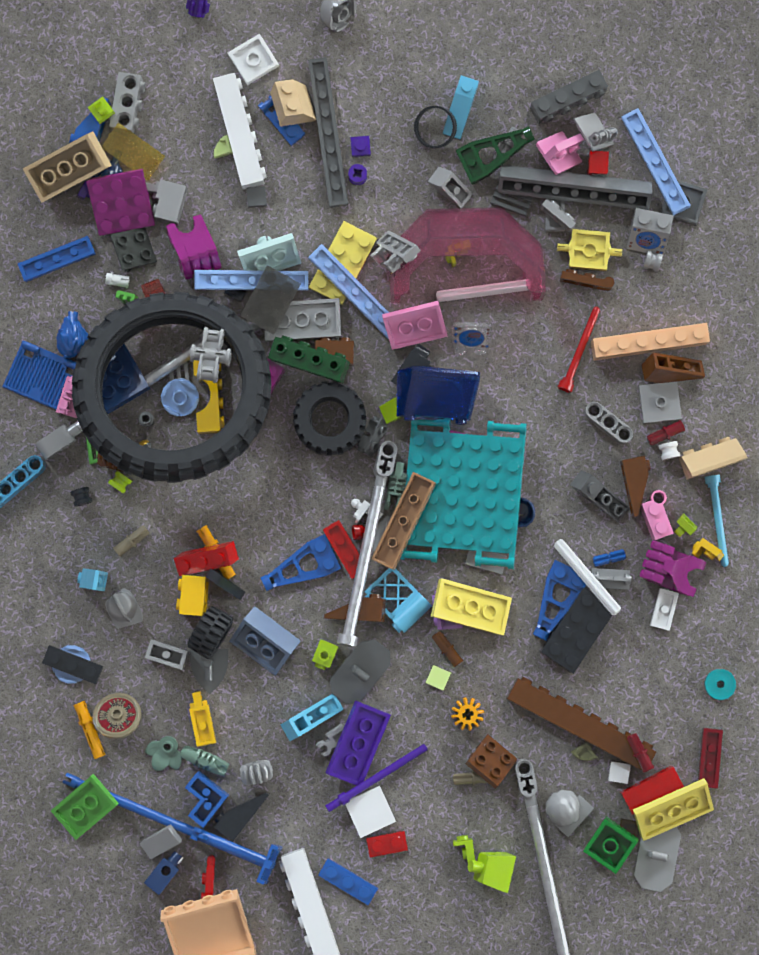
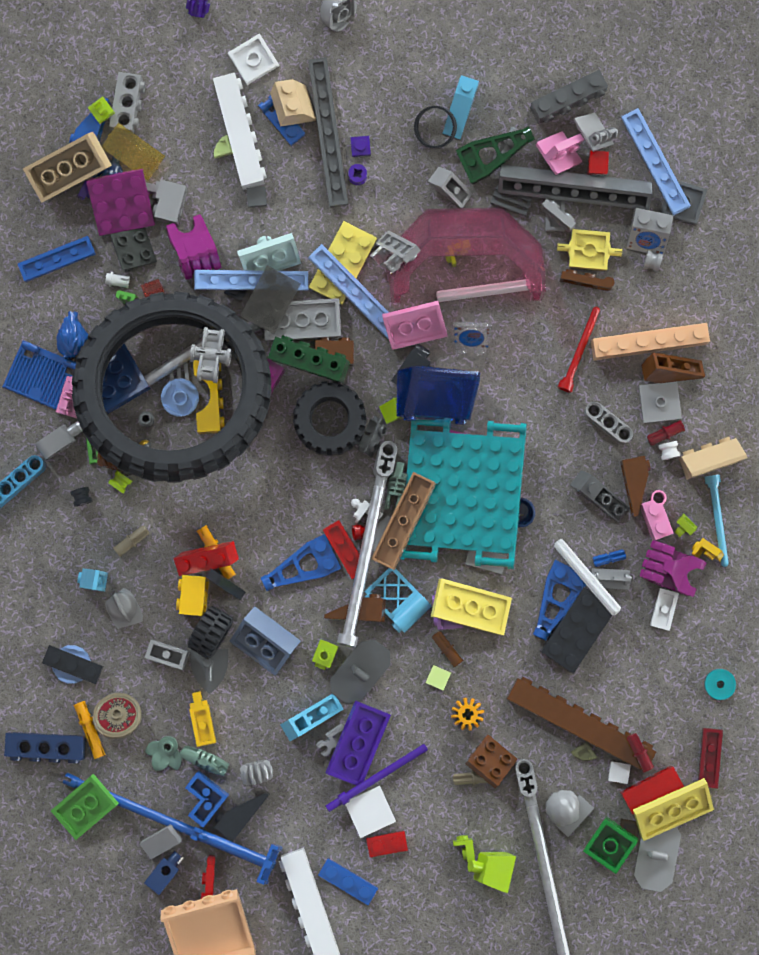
(14, 749): none -> dark blue brick

